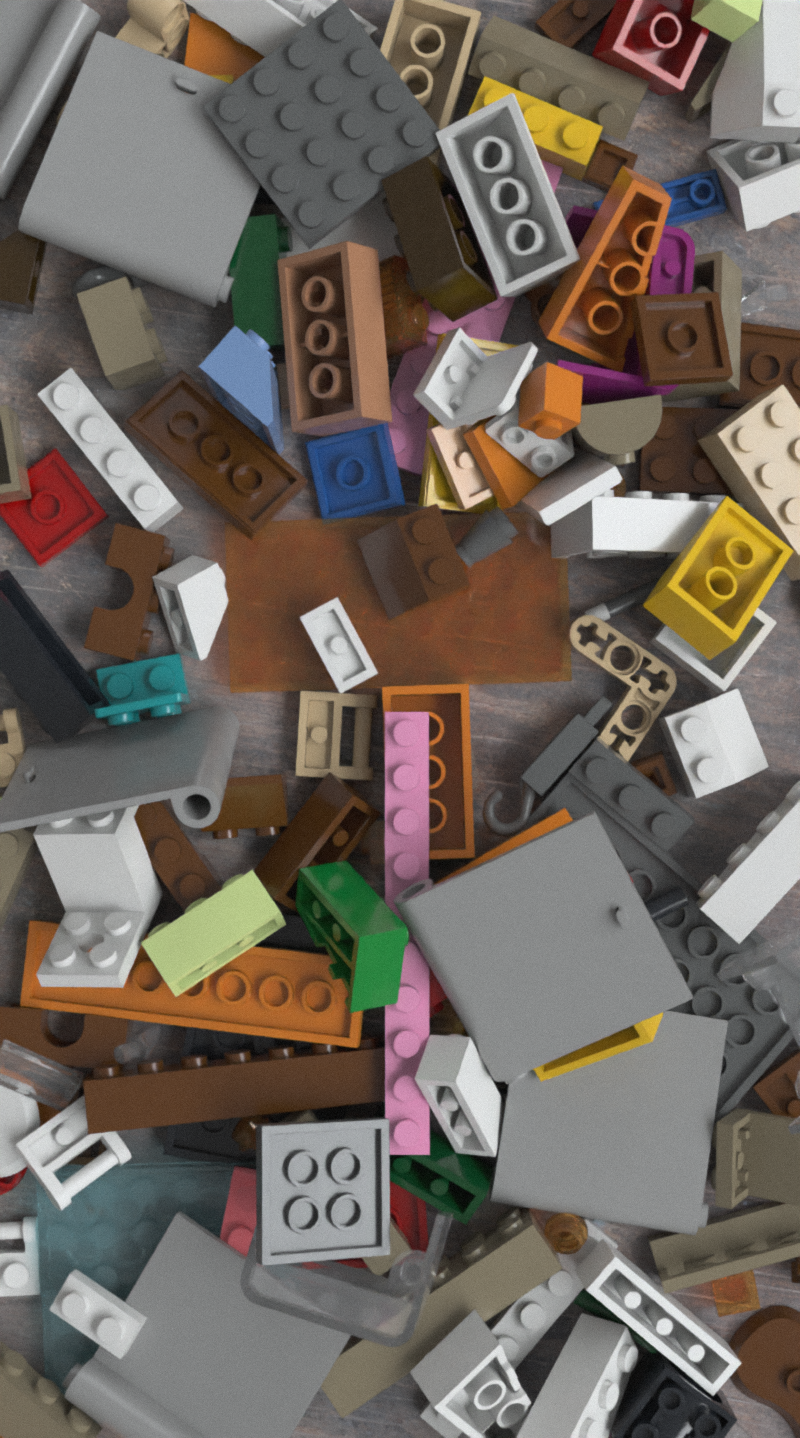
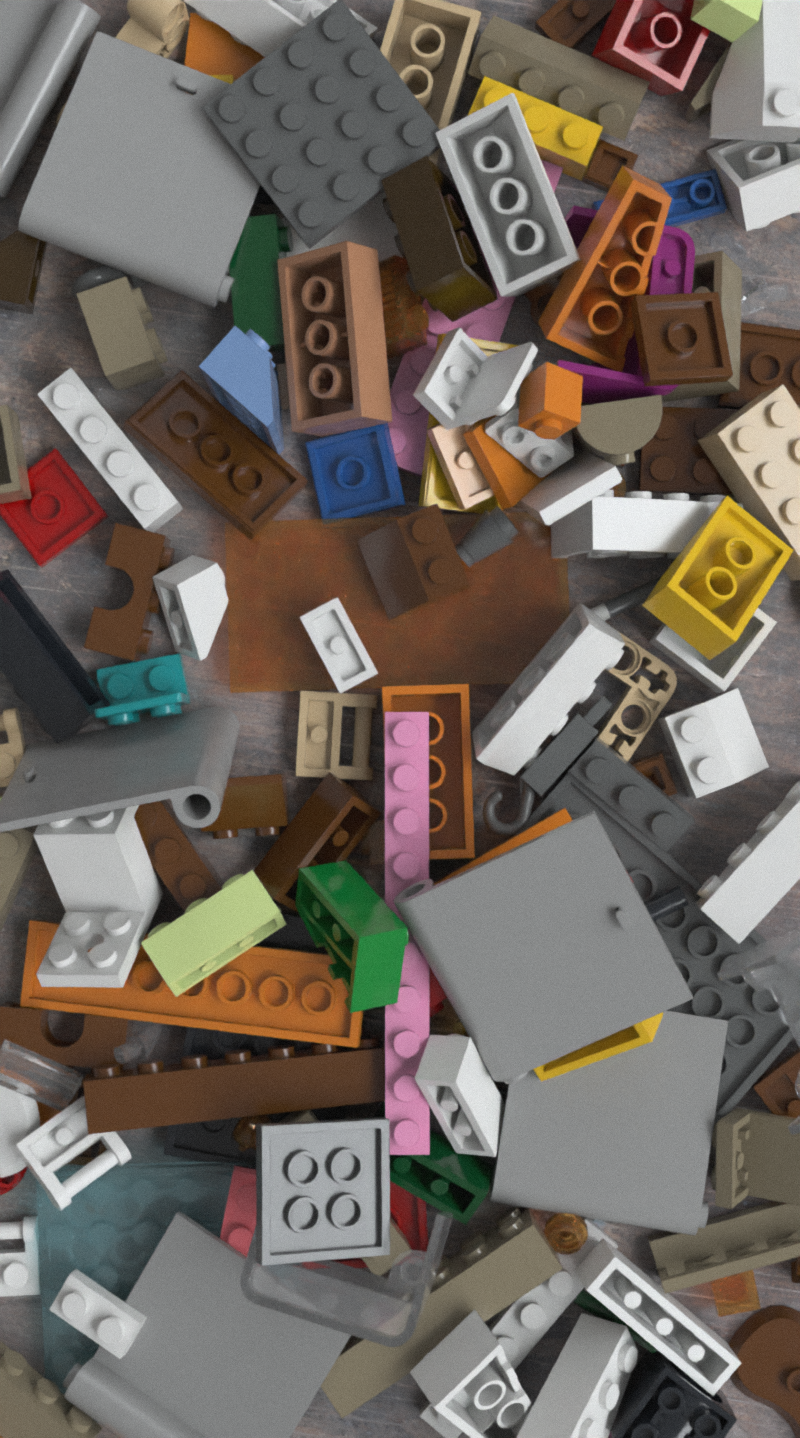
(546, 691): none -> white slope

